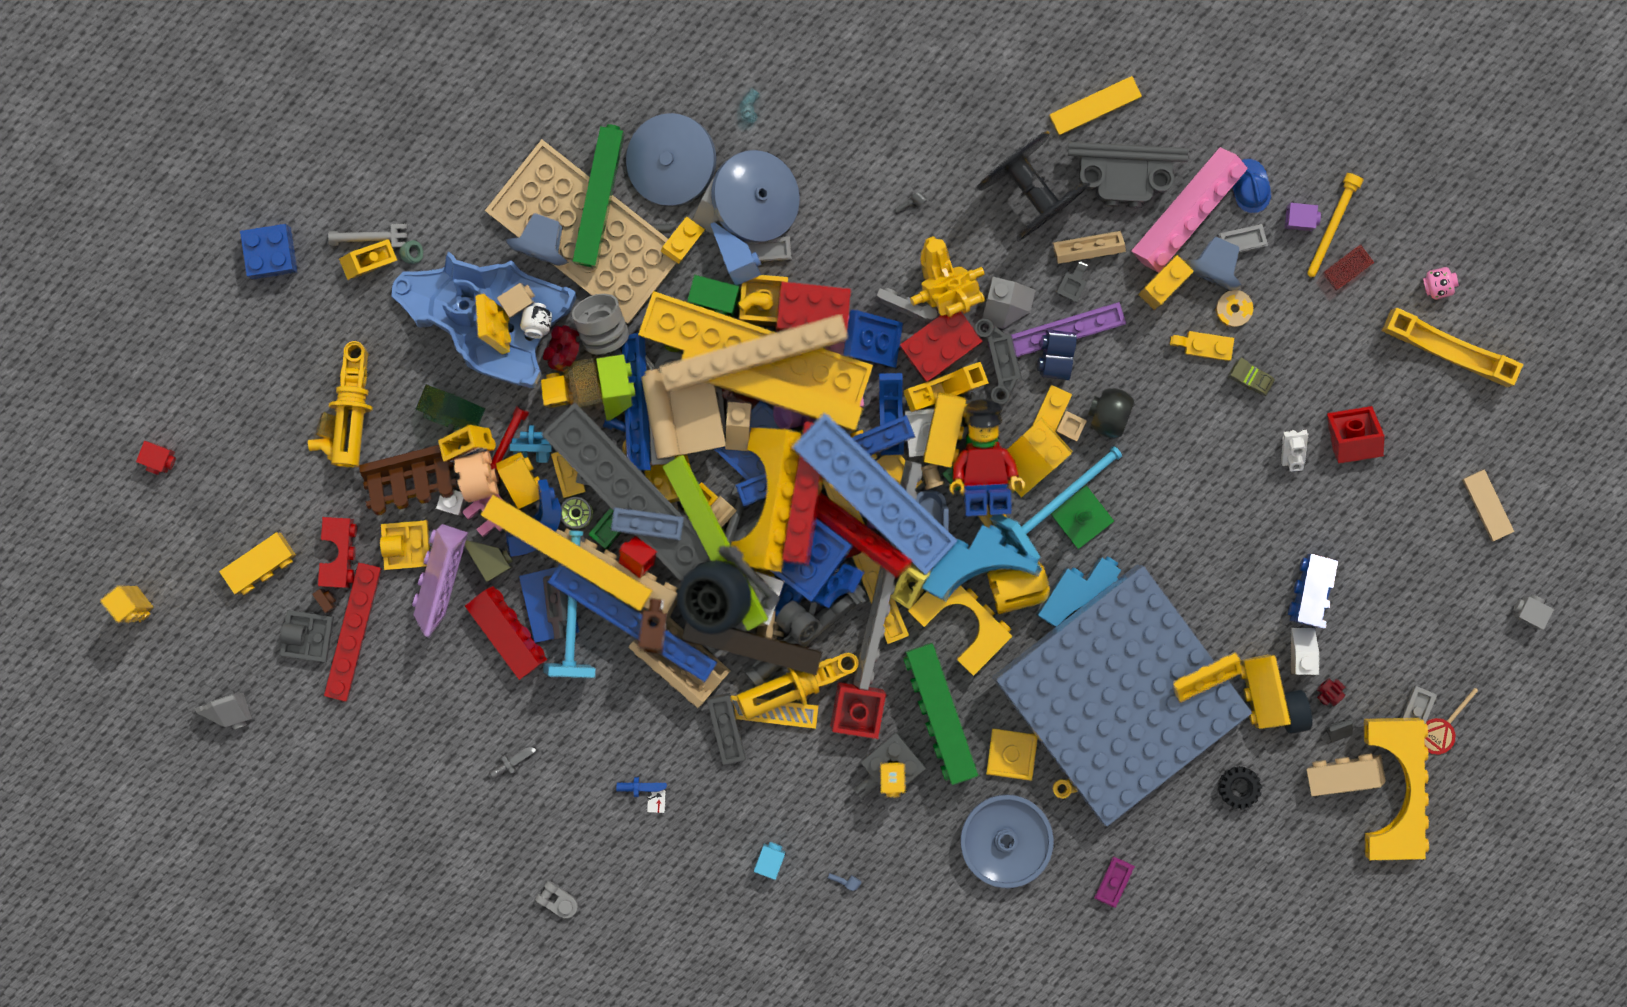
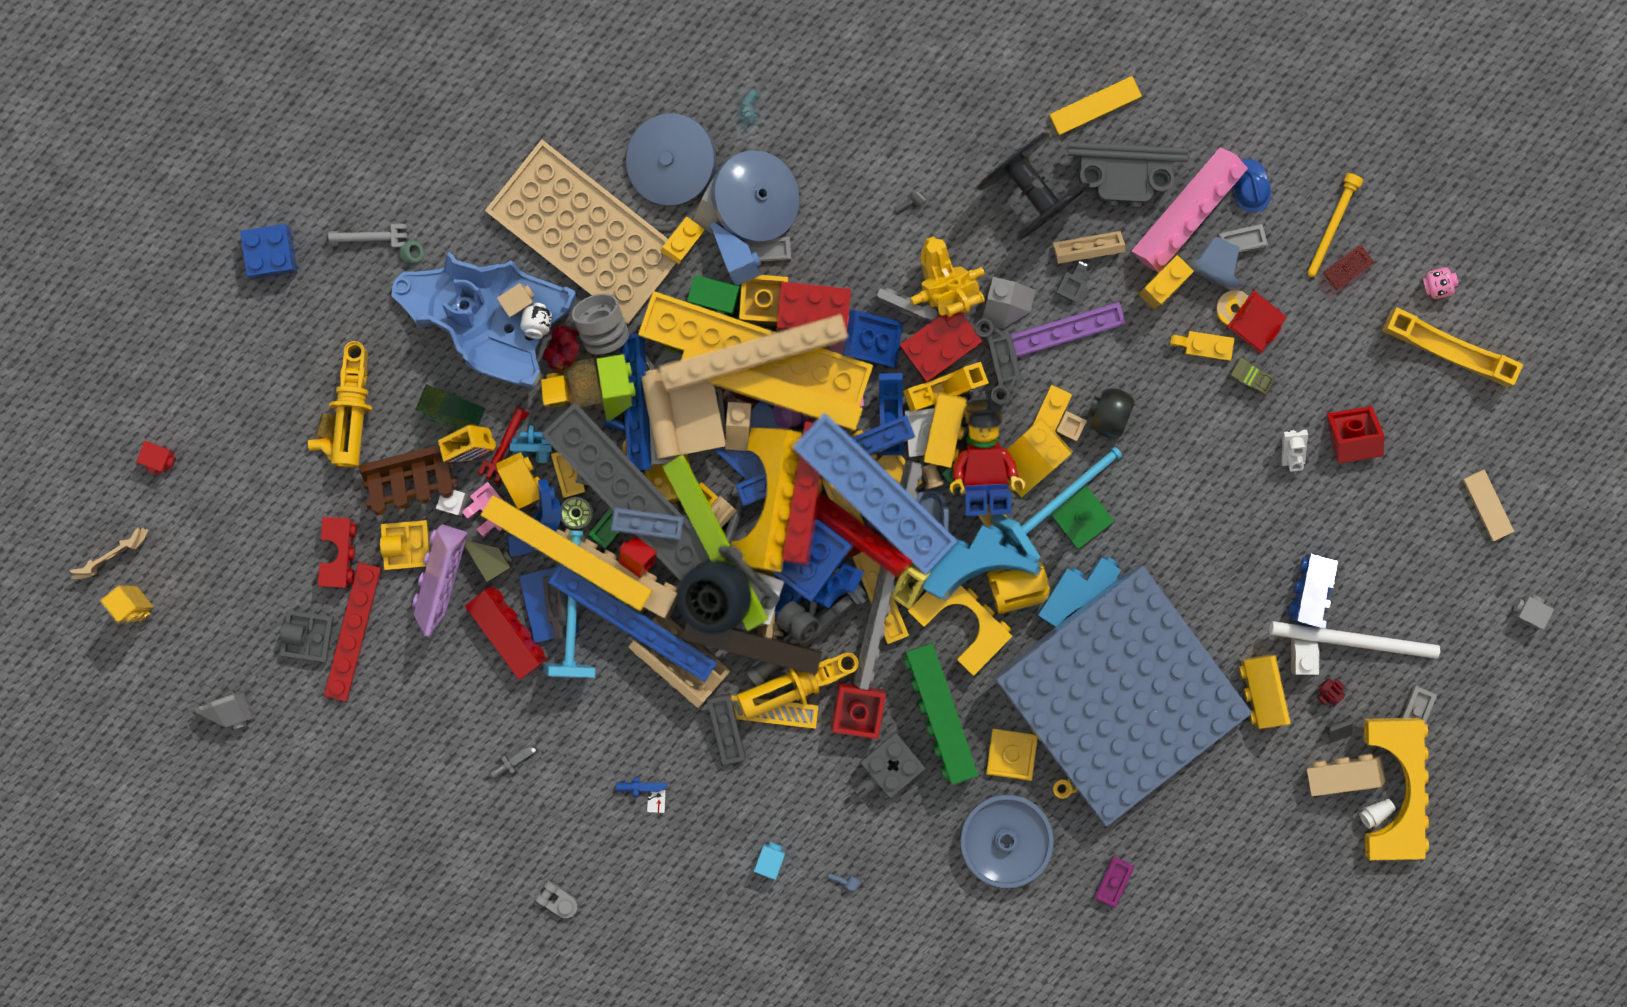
(91, 567): none -> tan piece
(258, 564): yellow brick -> none
(325, 600): reddish brown plate -> none
(367, 259): yellow slope -> none
(476, 476): light nougat brick -> none
(492, 324): yellow plate -> none
(540, 240): sand blue piece -> none
(598, 196): green brick -> none
(653, 638): reddish brown torso -> none
(756, 298): yellow arm -> none
(892, 779): yellow brick -> none
(1057, 354): dark blue brick -> none
(1207, 677): yellow plate -> none
(1253, 791): black tyre -> none
(1257, 322): none -> red piece
(1298, 711): black wheel -> none
(1302, 217): medium lavender brick -> none
(1354, 639): none -> white piece
(1375, 814): none -> white cone
(1441, 733): piece -> none

